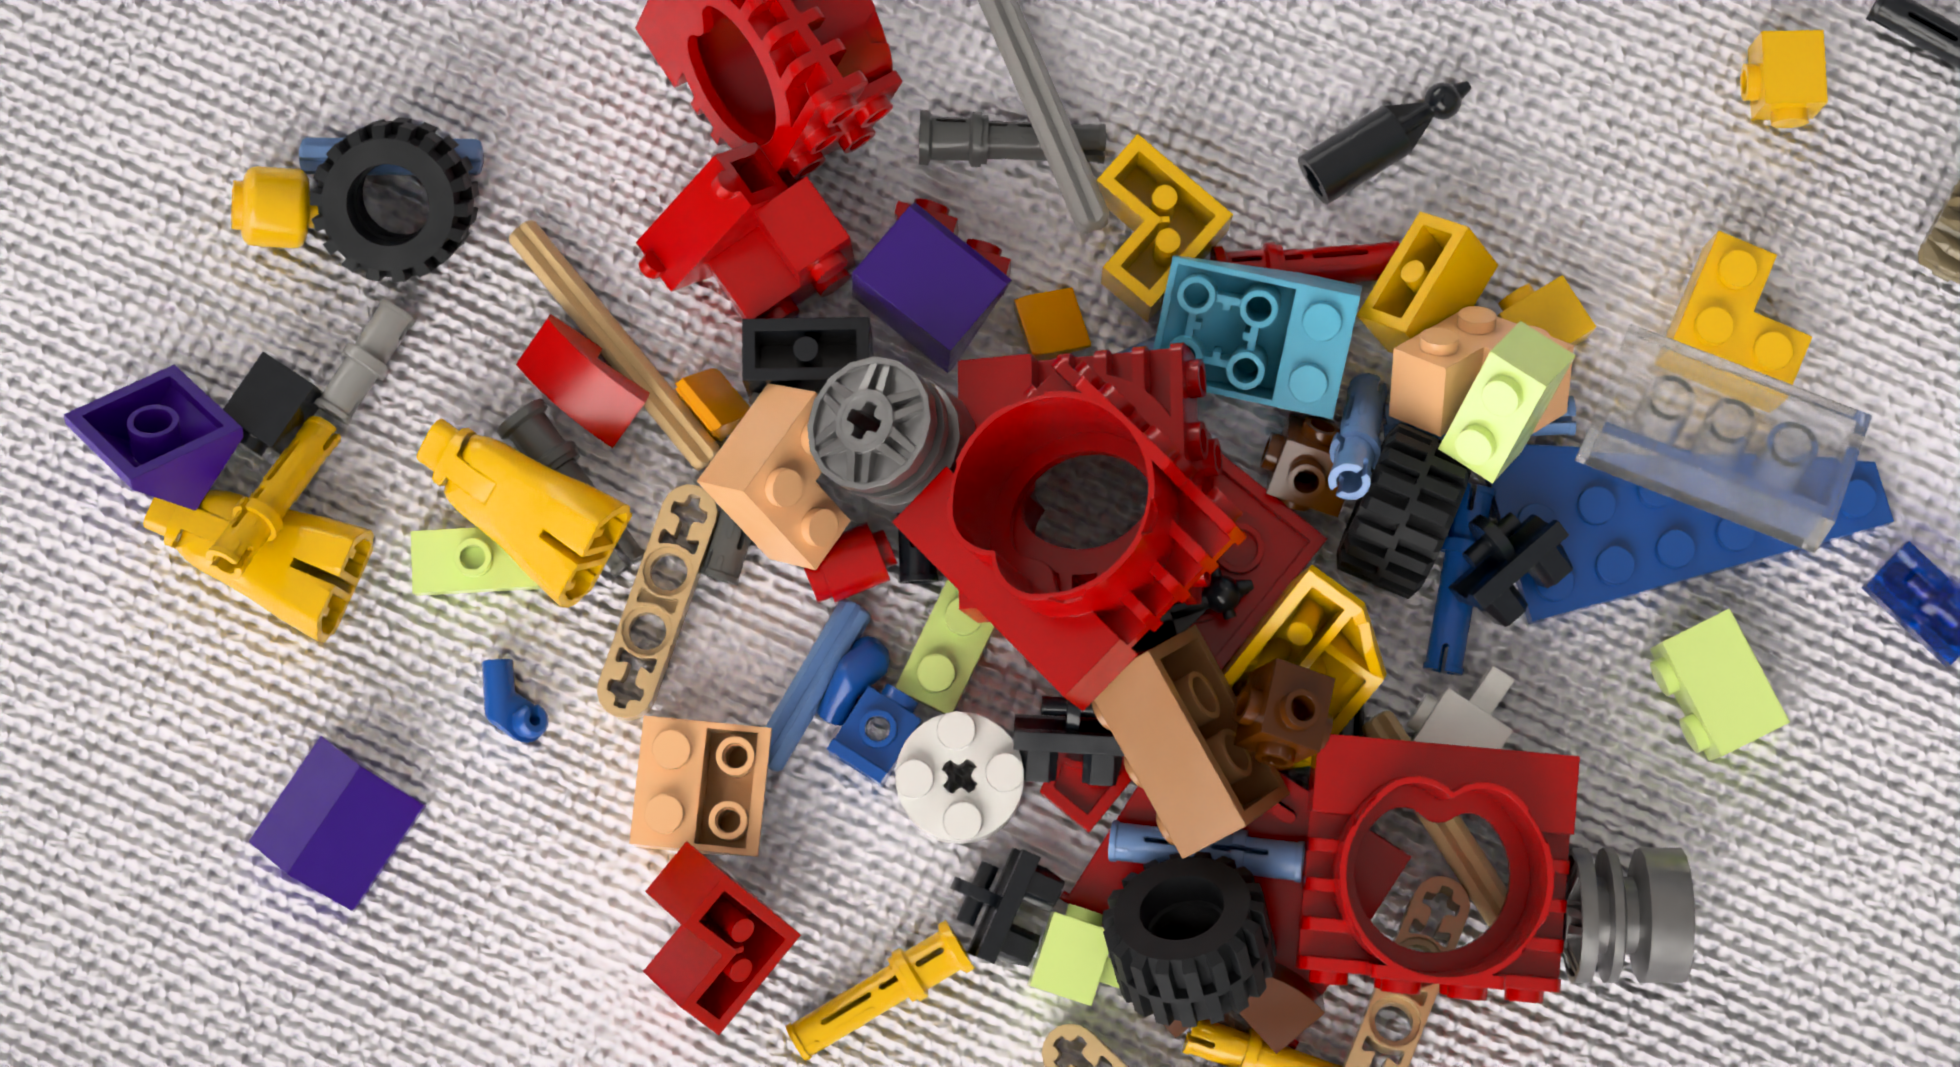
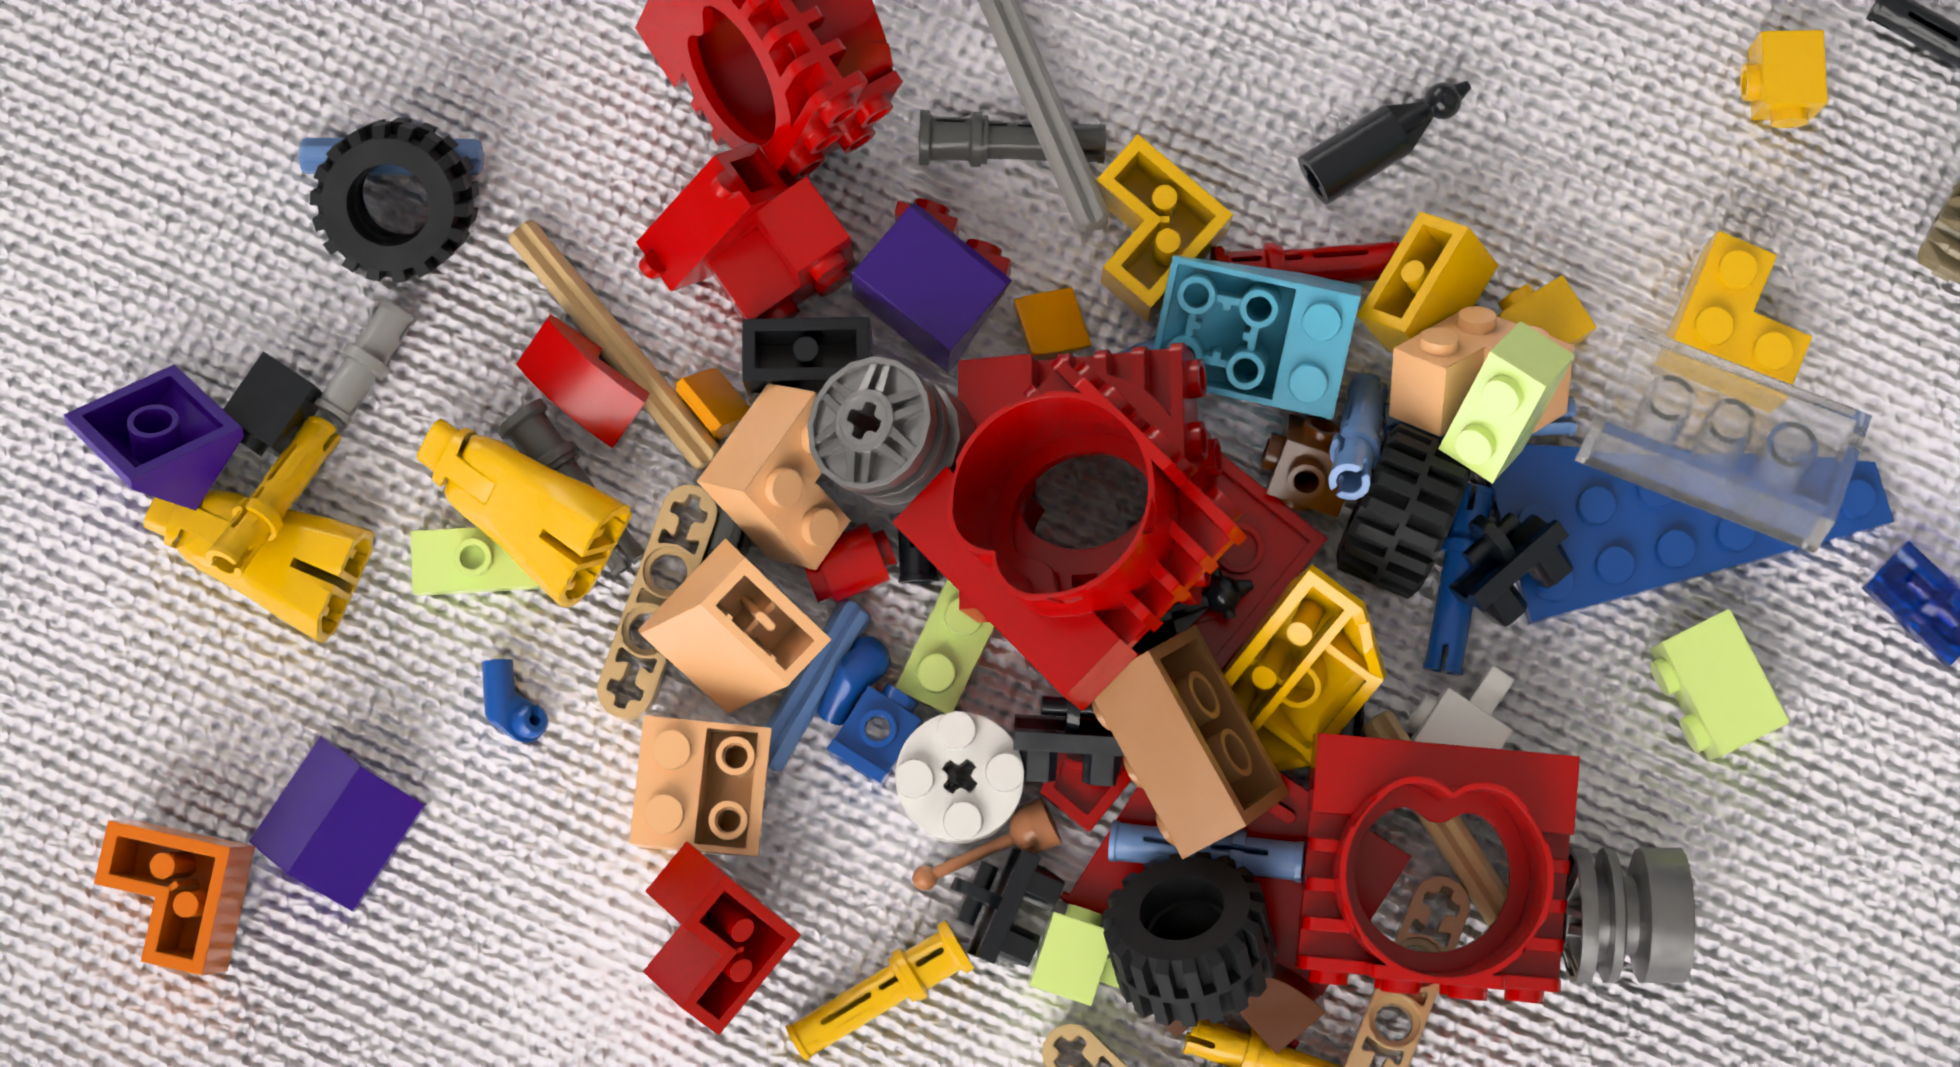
(195, 888): none -> orange brick
(273, 207): yellow head -> none
(733, 631): none -> light nougat slope
(1029, 829): none -> nougat hinge
(1284, 713): reddish brown brick -> none

